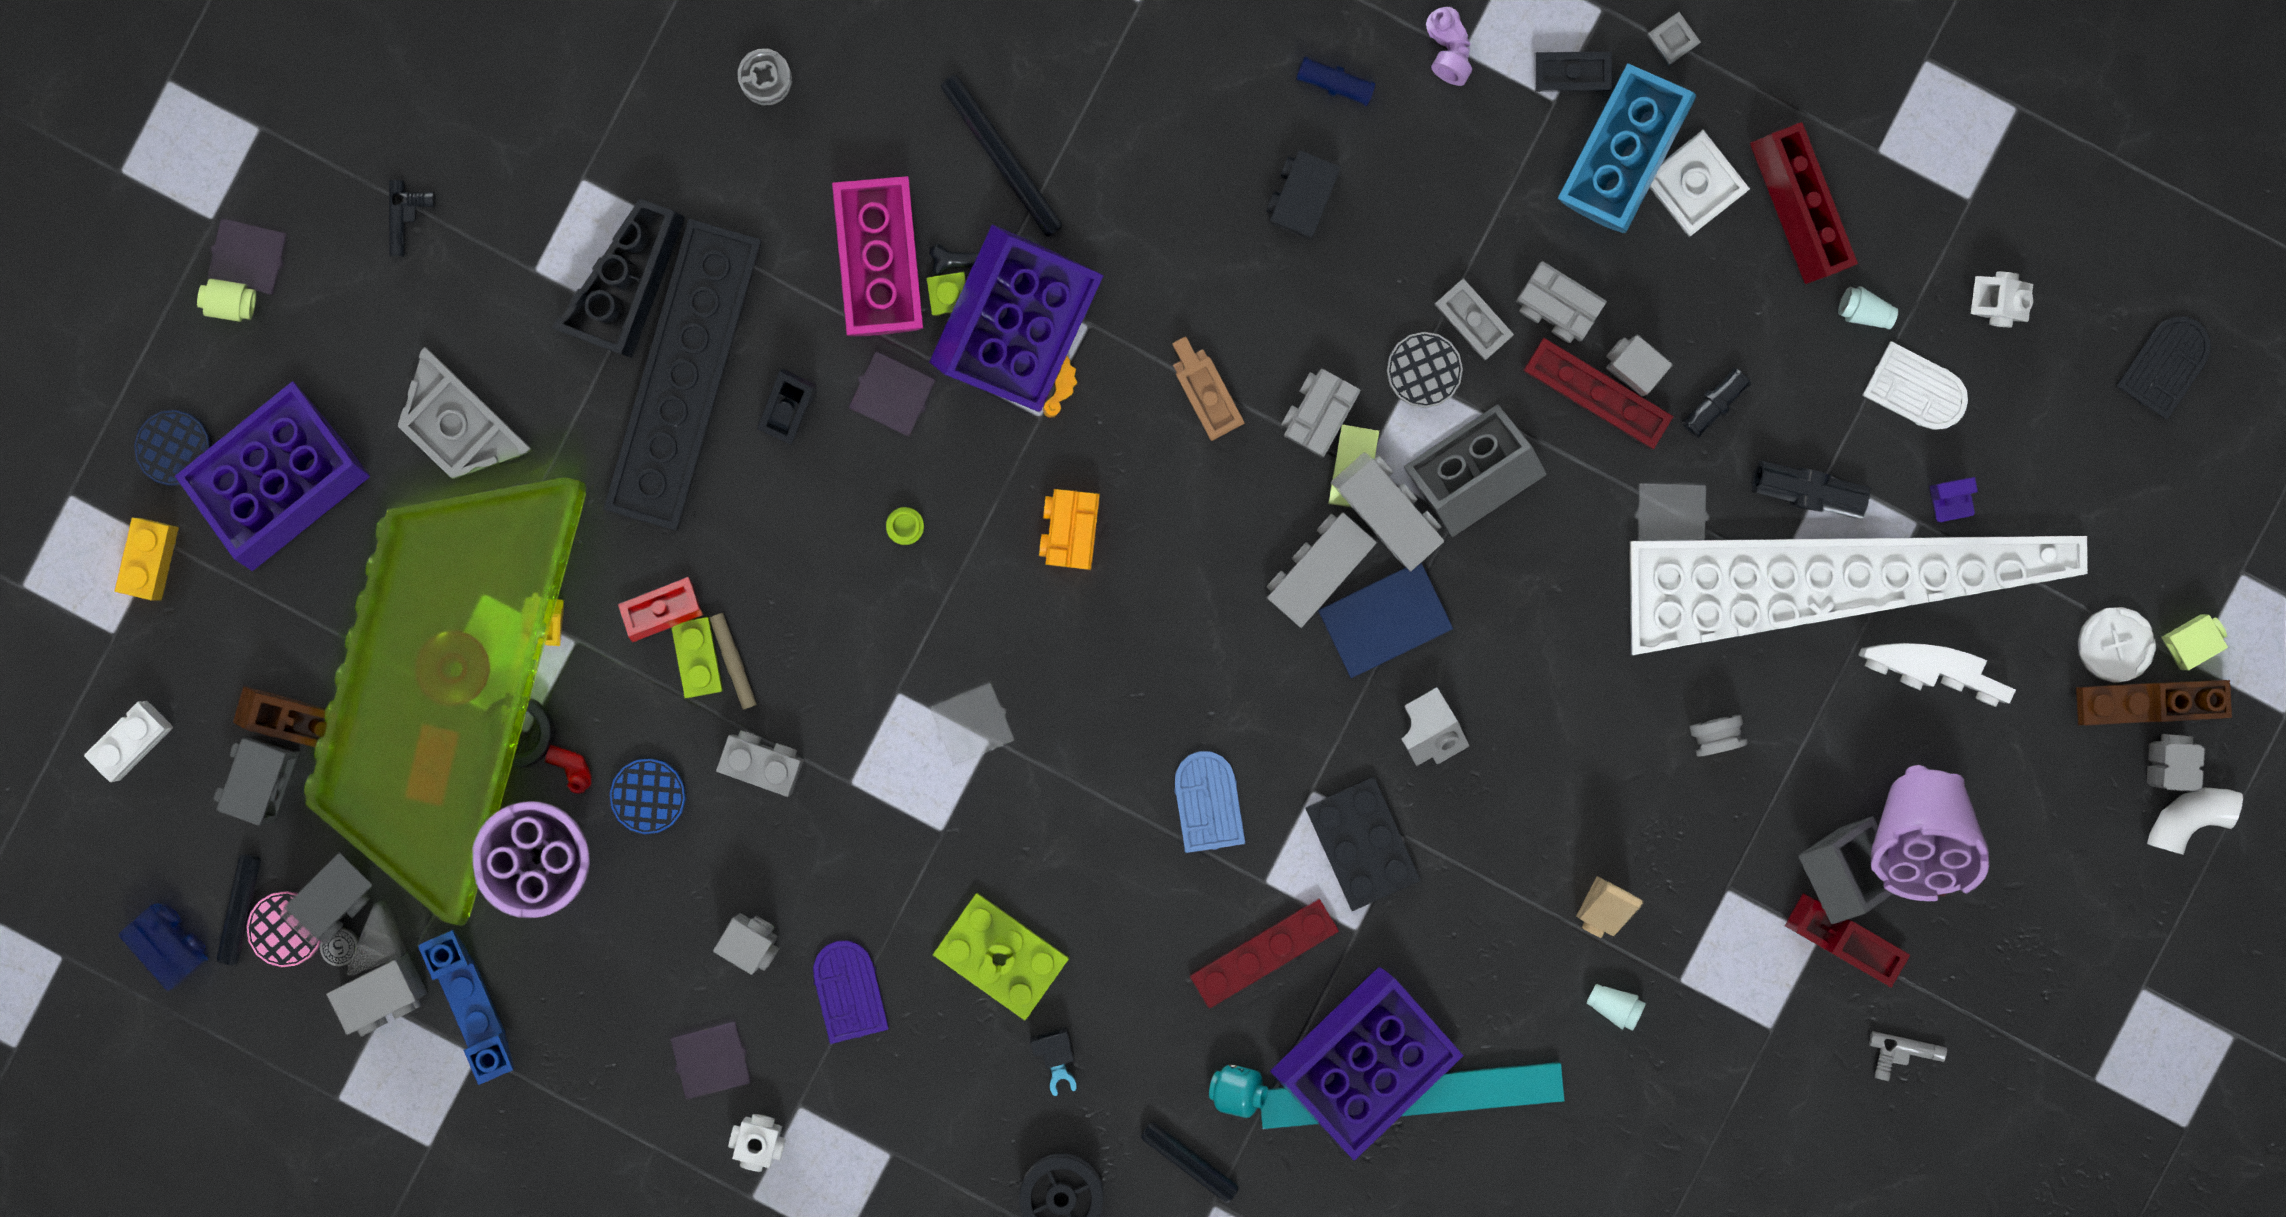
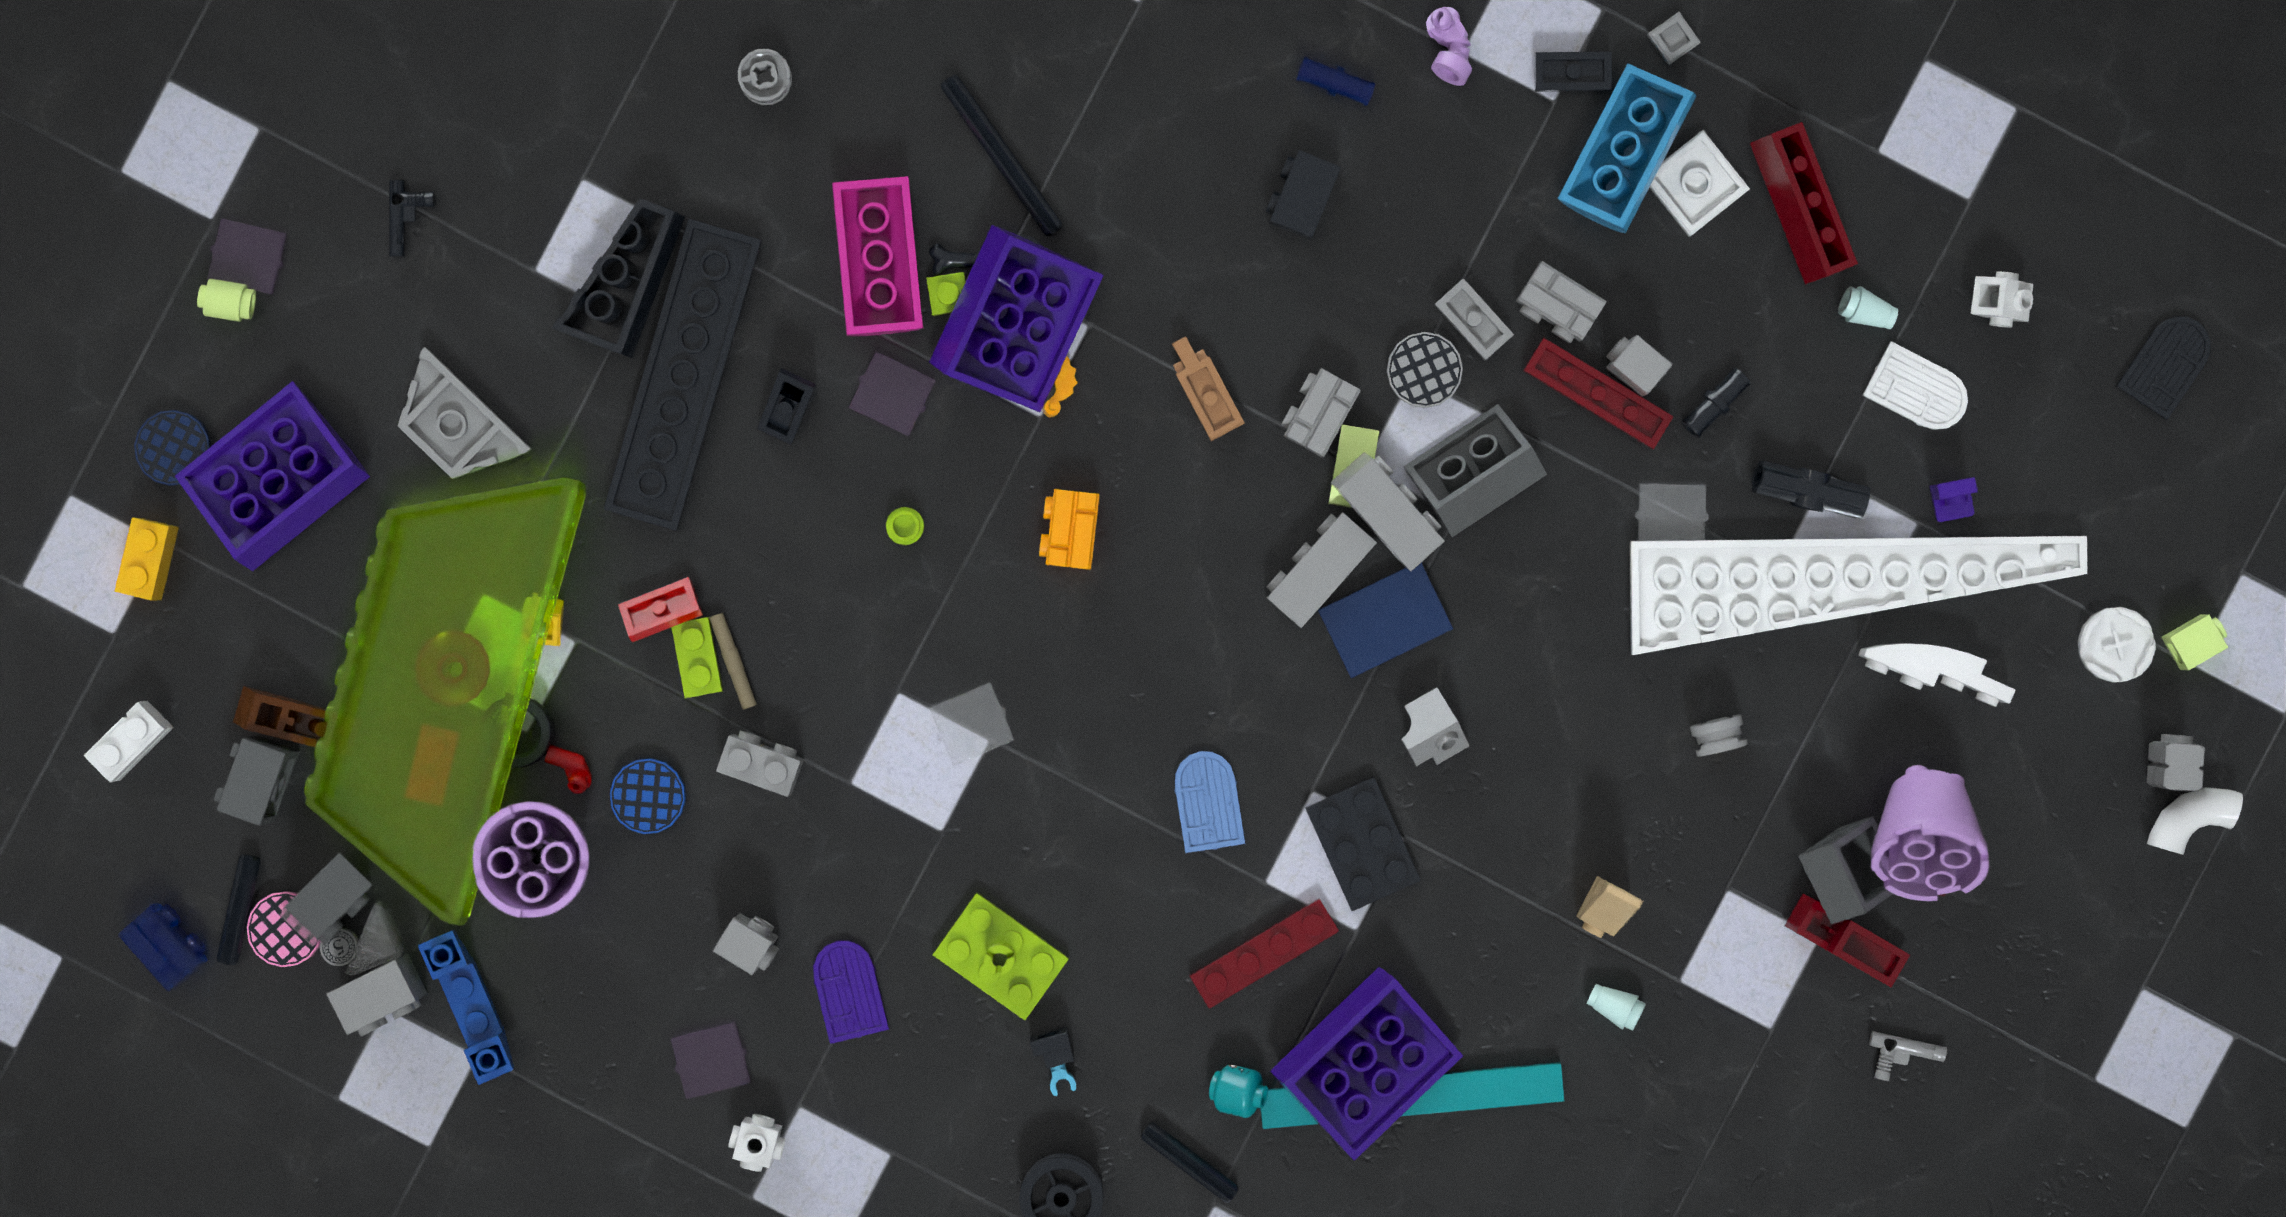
(2154, 702): reddish brown slope -> none

